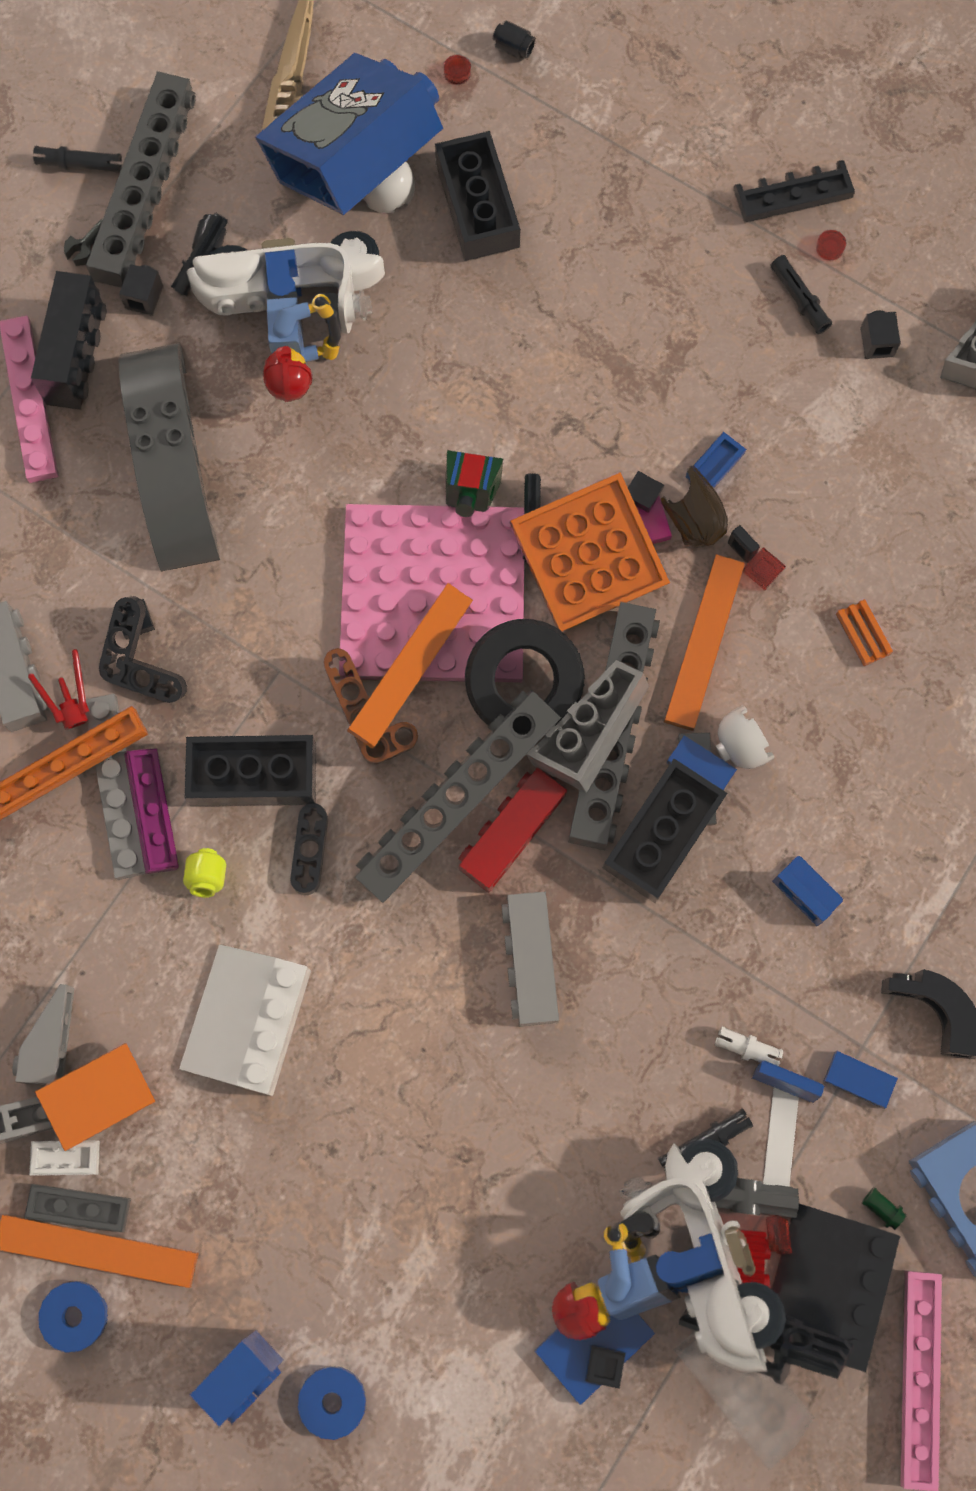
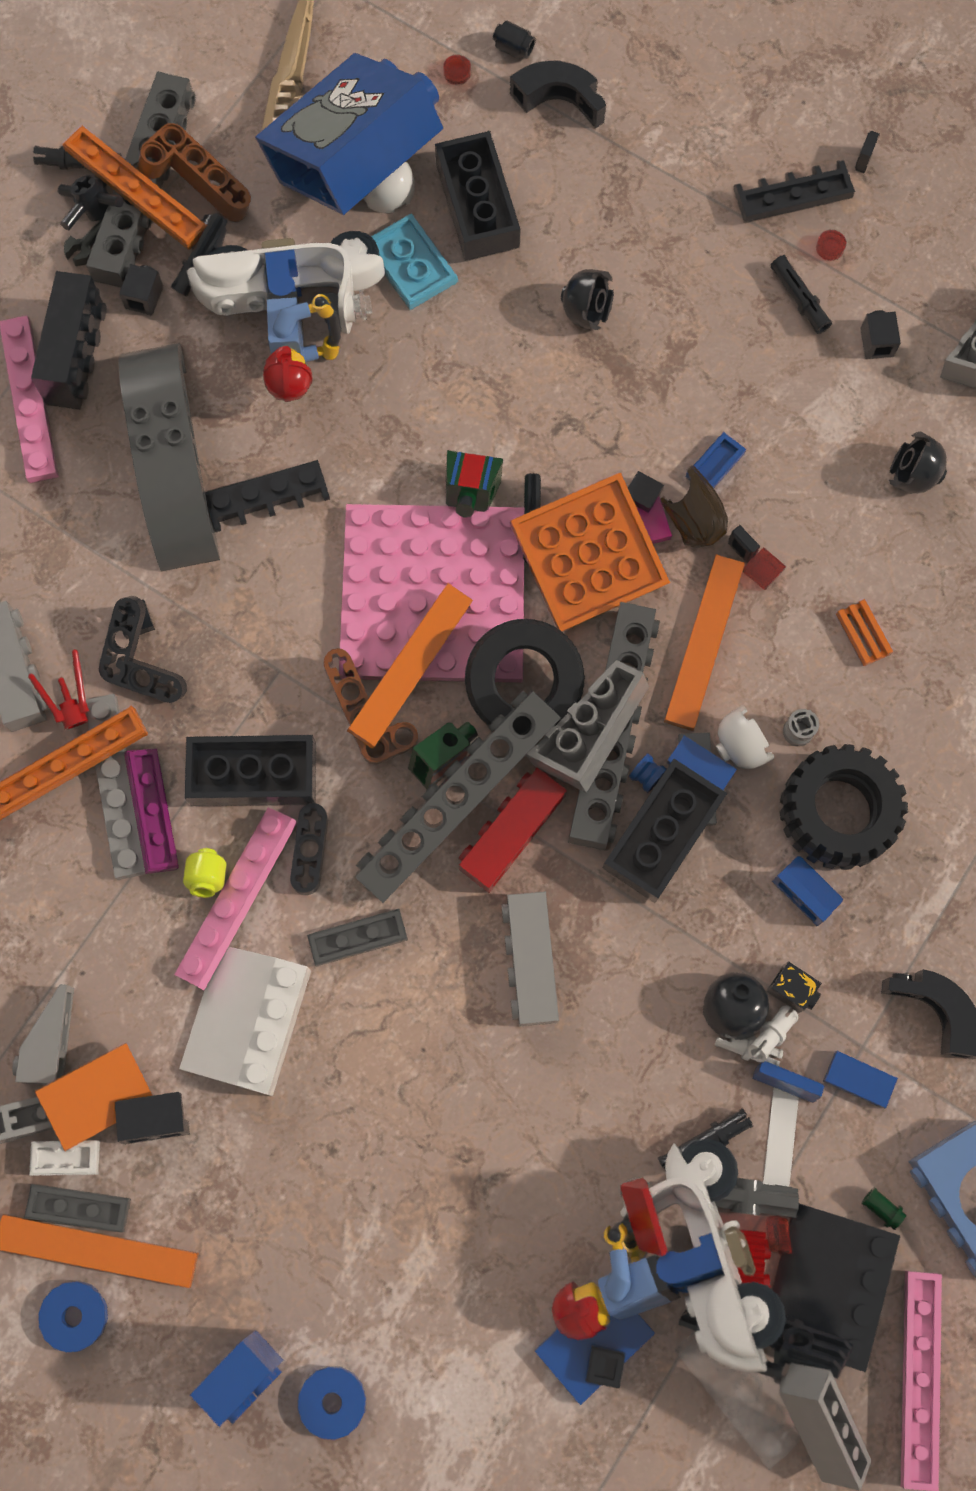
(89, 197): none -> black bar
(135, 187): none -> orange tile
(150, 1118): none -> black panel
(229, 197): none -> dark orange beam
(235, 898): none -> bright pink plate
(265, 493): none -> black hinge
(357, 937): none -> dark grey tile
(413, 262): none -> medium azure tile
(439, 751): none -> dark green torso
(558, 81): none -> black arch
(588, 298): none -> black cylinder
(643, 1217): none -> red slope
(647, 773): none -> blue wheel
(736, 1005): none -> black cylinder
(773, 1034): none -> white pin
(795, 732): none -> light grey wheel
(795, 988): none -> black brick
(825, 1426): none -> light grey brick
(866, 151): none -> black tile
(870, 779): none -> black tyre
(919, 464): none -> black cylinder

